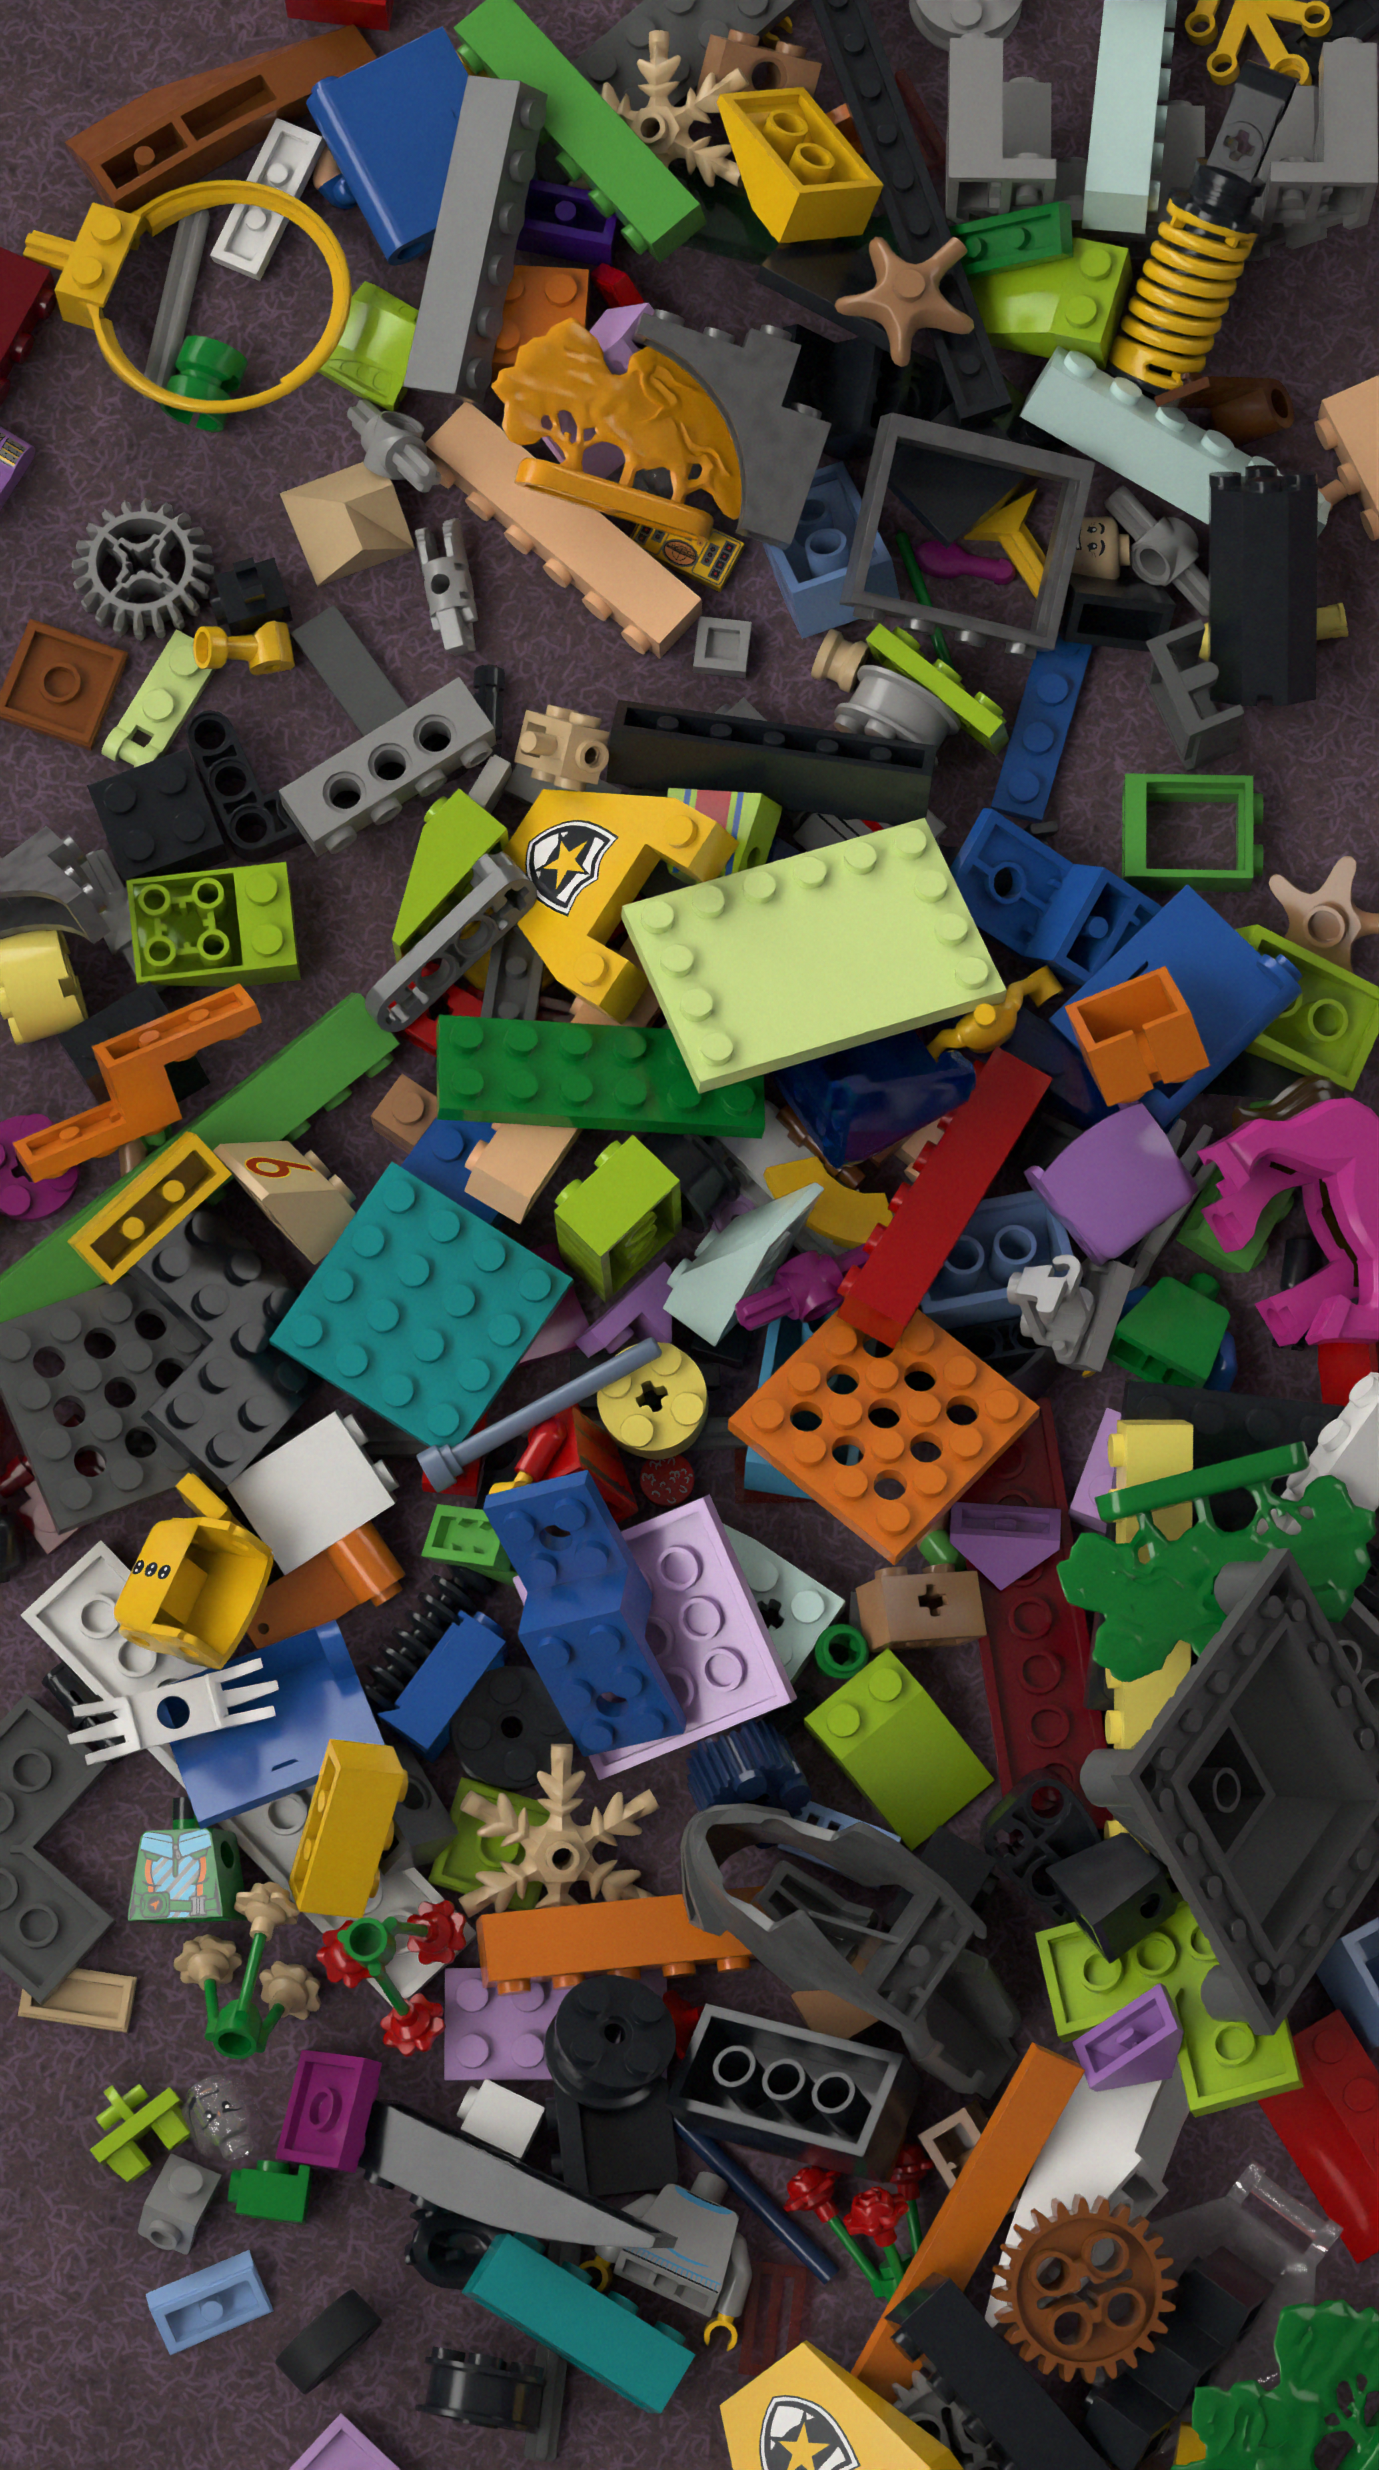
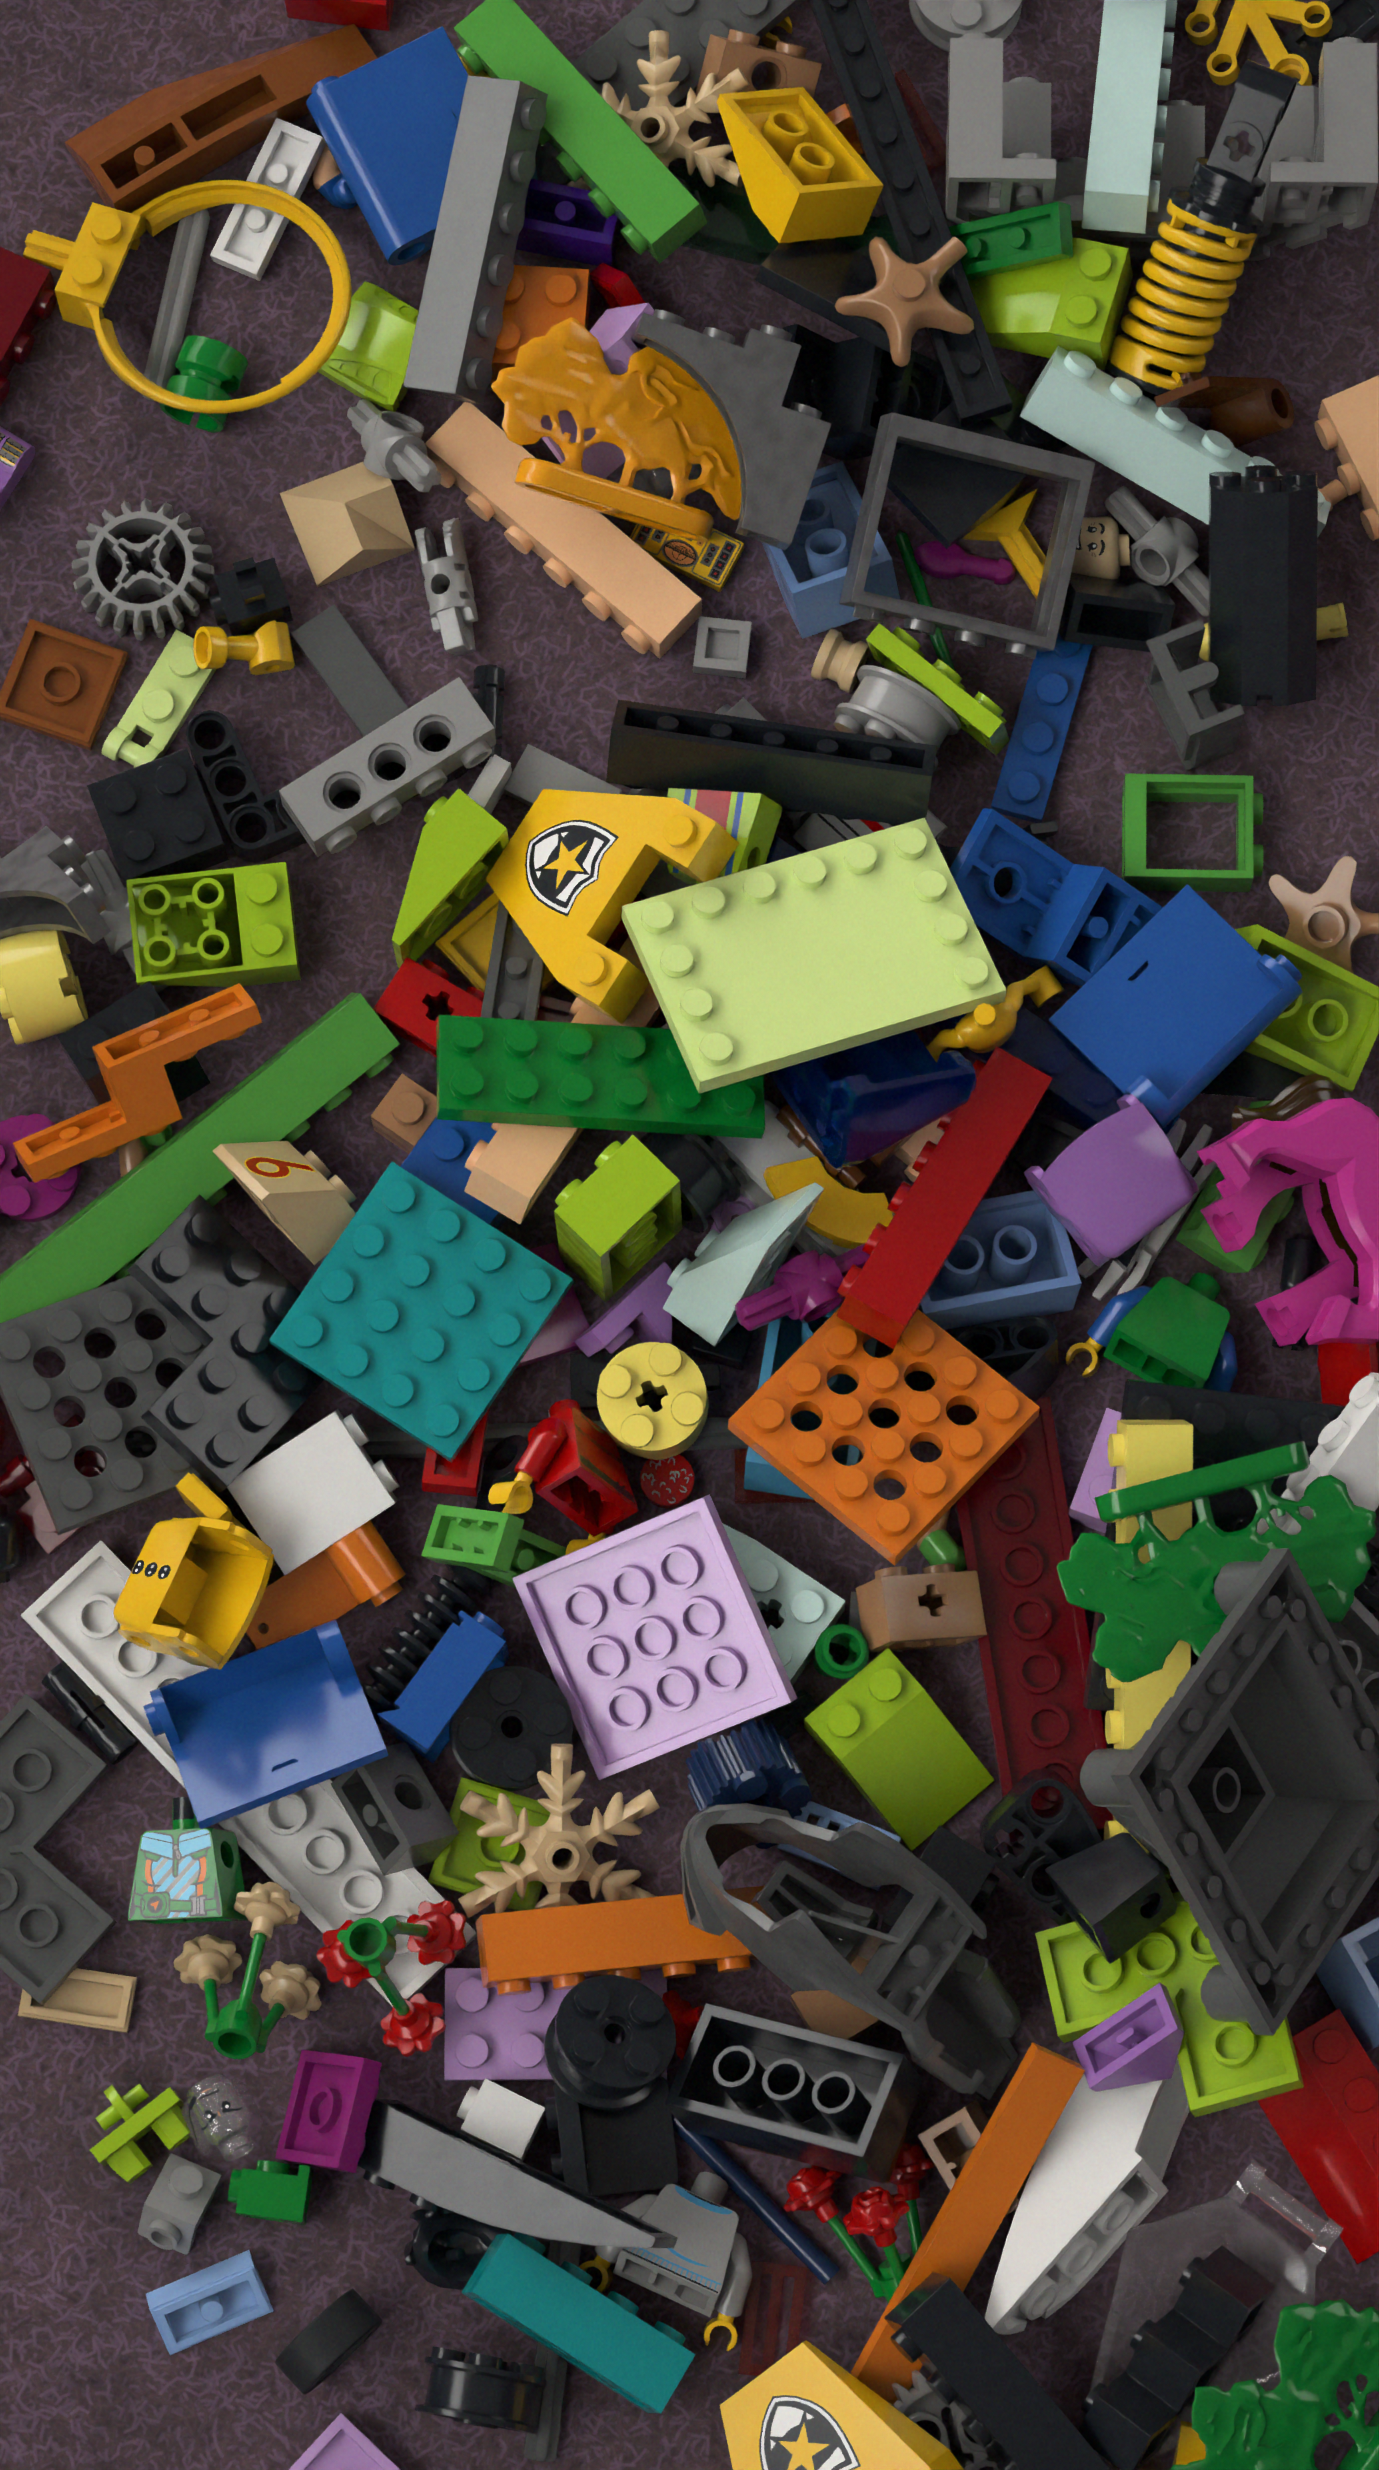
(149, 1207): yellow brick -> none
(206, 1705): white piece -> none
(347, 1829): yellow brick -> none
(446, 1463): sand blue piece -> none
(496, 884): dark grey beam -> none
(568, 752): tan brick -> none
(585, 1613): blue bracket -> none
(1004, 1539): medium lavender slope -> none
(1053, 1307): light grey piece -> none
(1097, 2338): dark orange gear -> none
(1109, 1289): light grey tile -> none
(1137, 1036): orange piece -> none

